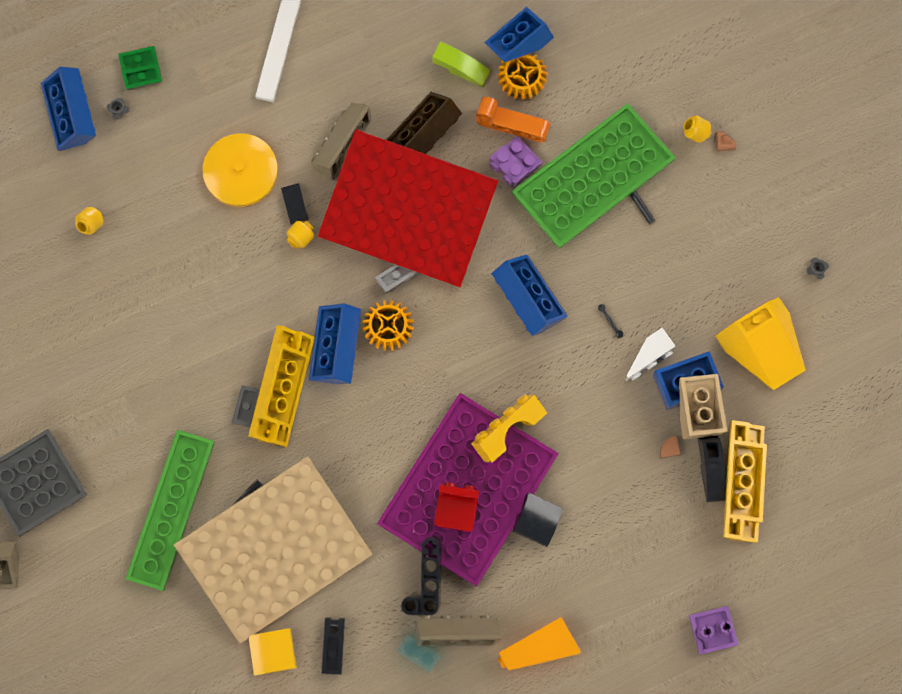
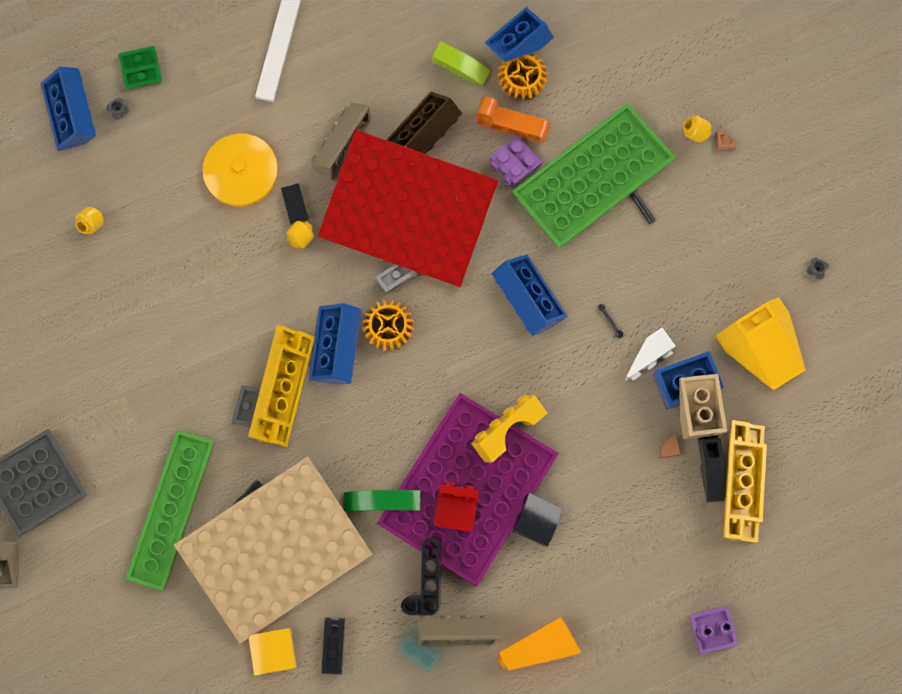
(382, 500): none -> green slope

